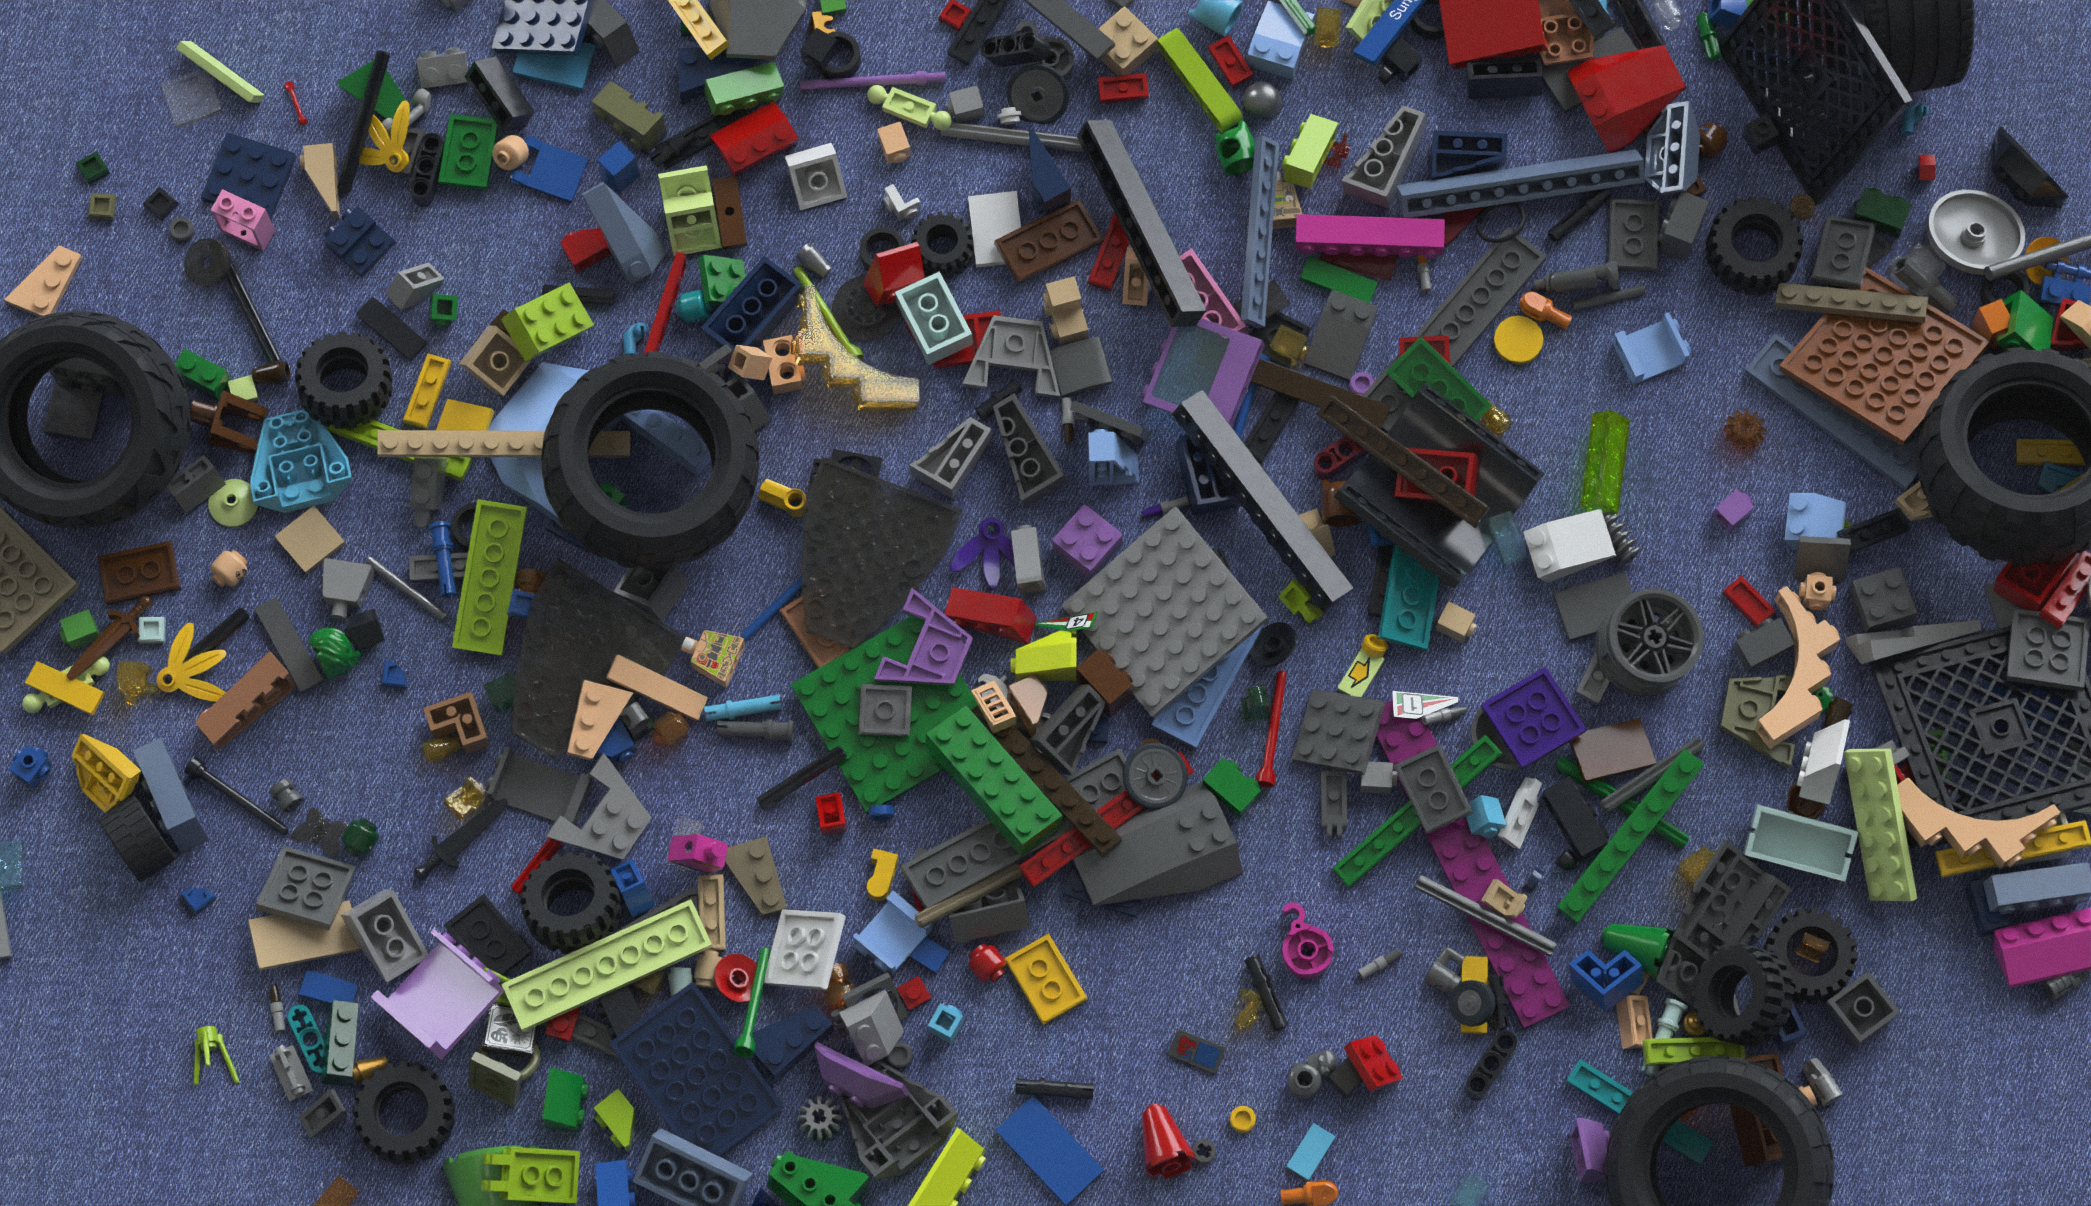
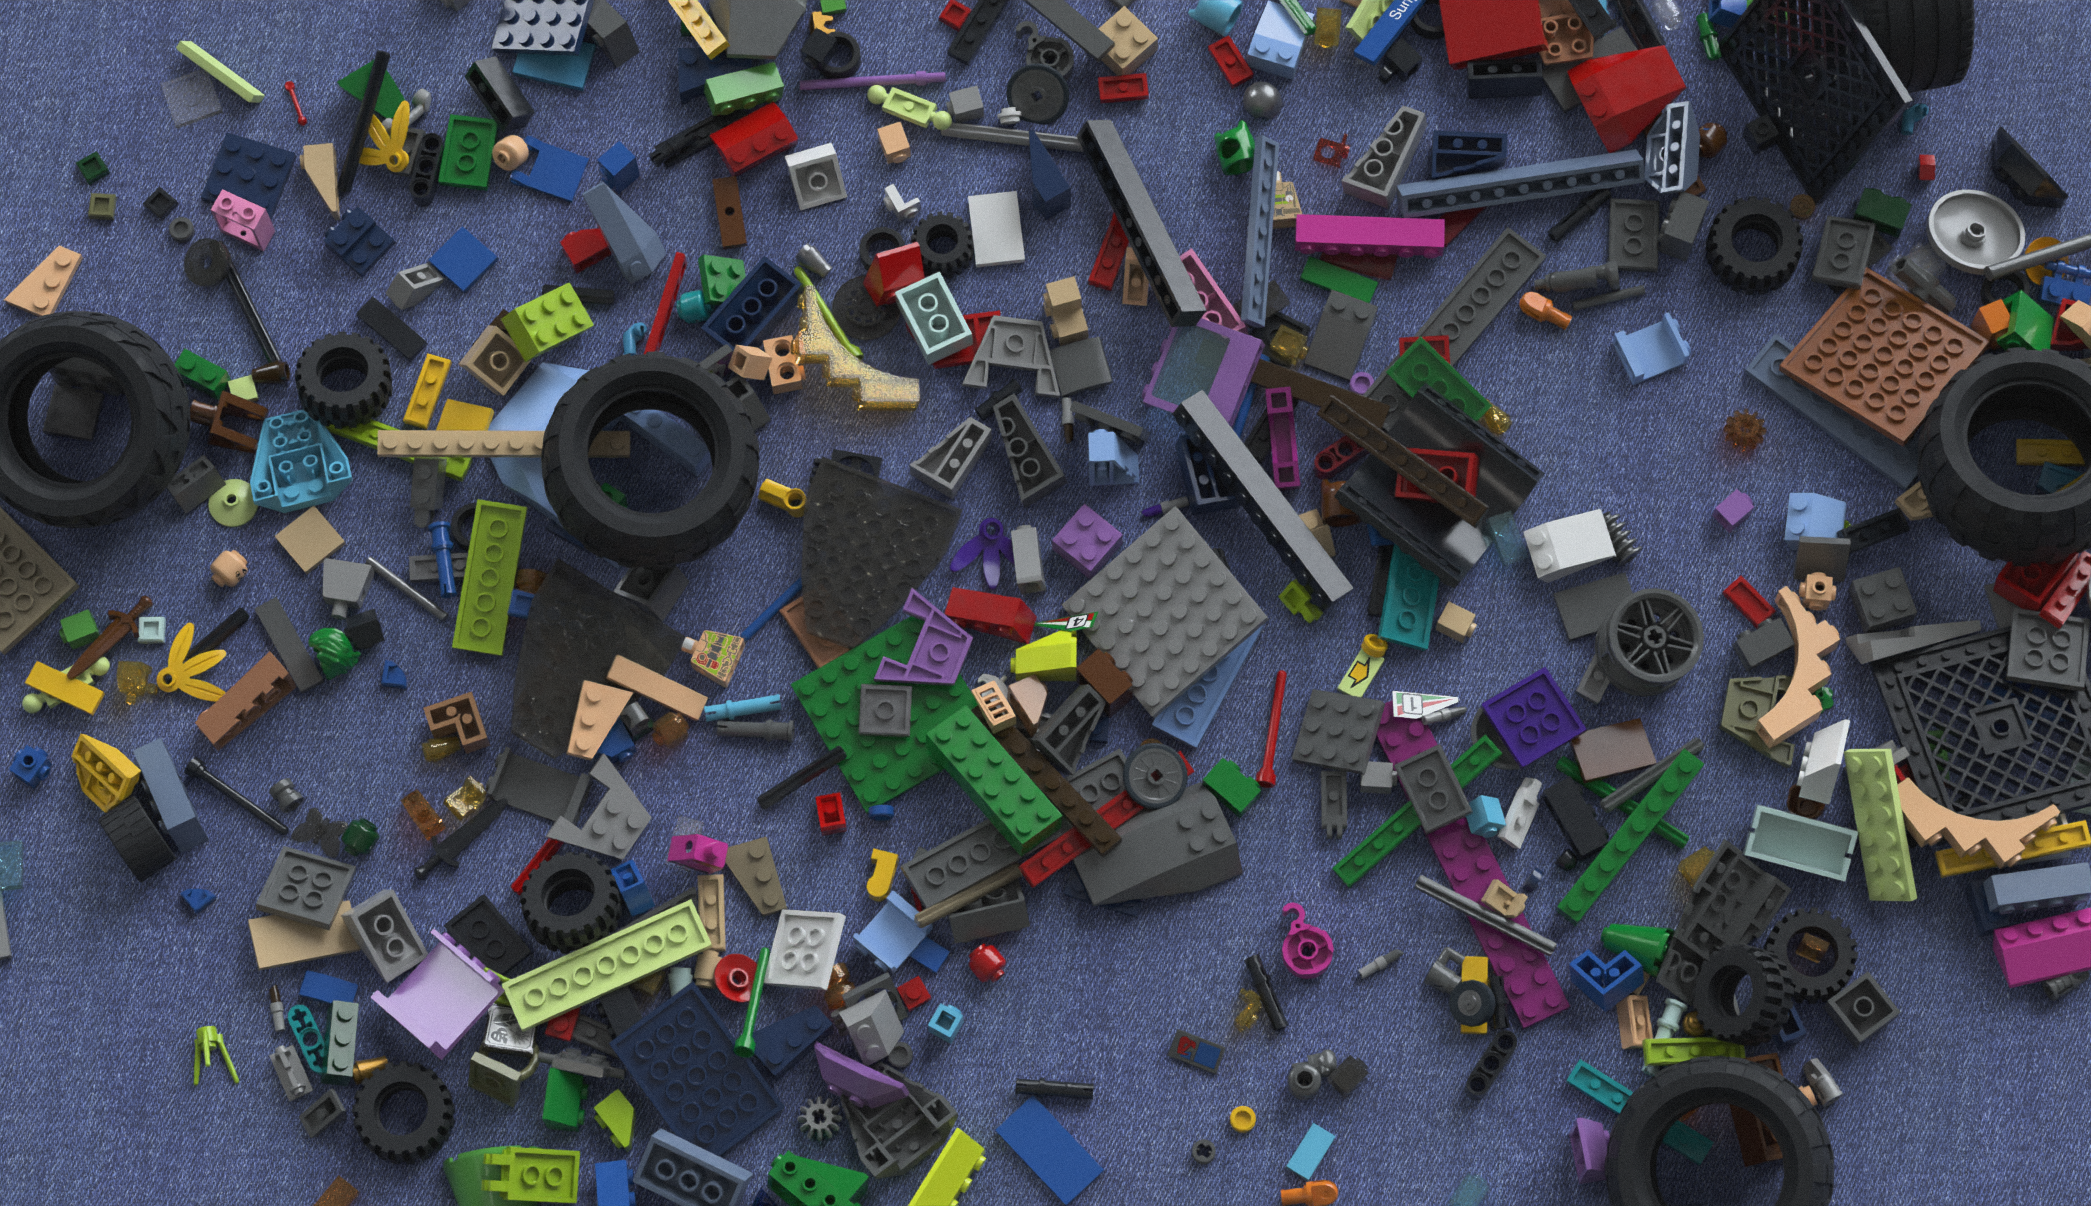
(139, 572): reddish brown tile -> none
(422, 814): none -> clear orange leg
(442, 68): light grey bracket -> none
(442, 309): green brick -> none
(463, 260): none -> blue tile
(501, 692): clear green brick -> none
(573, 1061): none -> dark grey plate
(629, 117): olive wedge -> none
(690, 210): yellowish green bracket -> none
(1015, 49): black beam -> none
(1045, 979): yellow tile -> none
(1048, 241): reddish brown tile -> none
(1164, 1144): red cone -> none
(1199, 80): lime beam -> none
(1255, 704): leg -> none
(1274, 644): black dish -> none
(1283, 438): none -> magenta arch
(1309, 151): lime brick -> none
(1373, 1062): red plate -> none
(1424, 271): light grey piece -> none
(1508, 237): black tyre -> none
(1518, 340): yellow tile -> none
(1605, 462): clear neon green brick -> none
(1837, 711): dark brown cone -> none
(1851, 302): dark tan plate -> none

